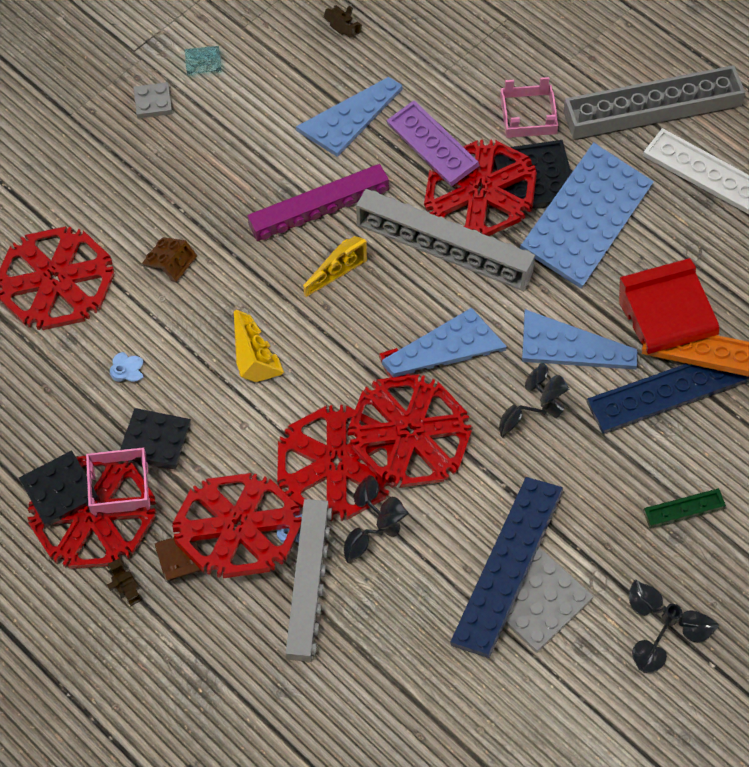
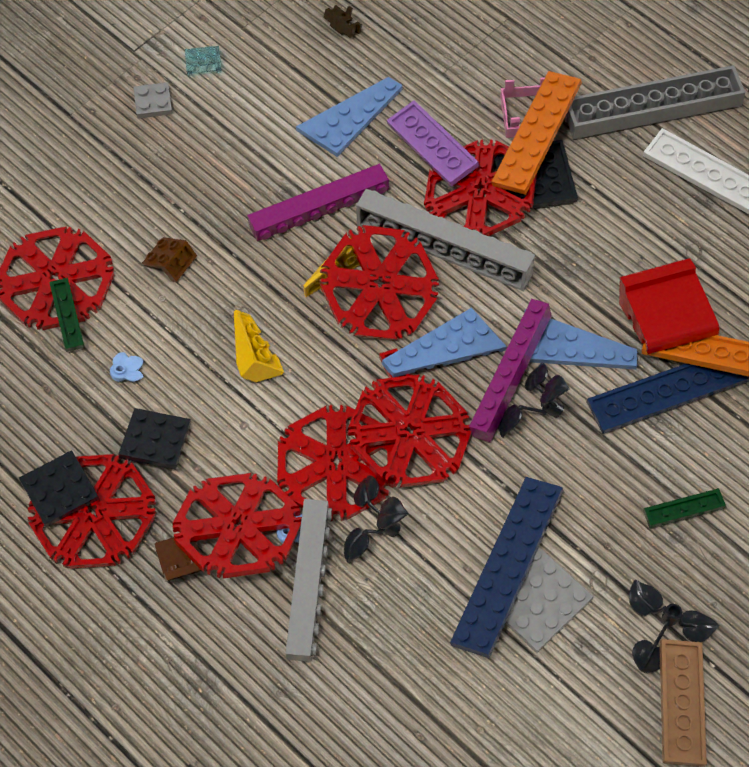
(66, 314): none -> dark green plate
(116, 456): bright pink piece -> none
(123, 582): dark brown piece -> none
(371, 293): none -> red plate
(510, 370): none -> magenta brick
(536, 132): none -> orange plate
(586, 215): medium blue plate -> none
(682, 703): none -> medium nougat plate

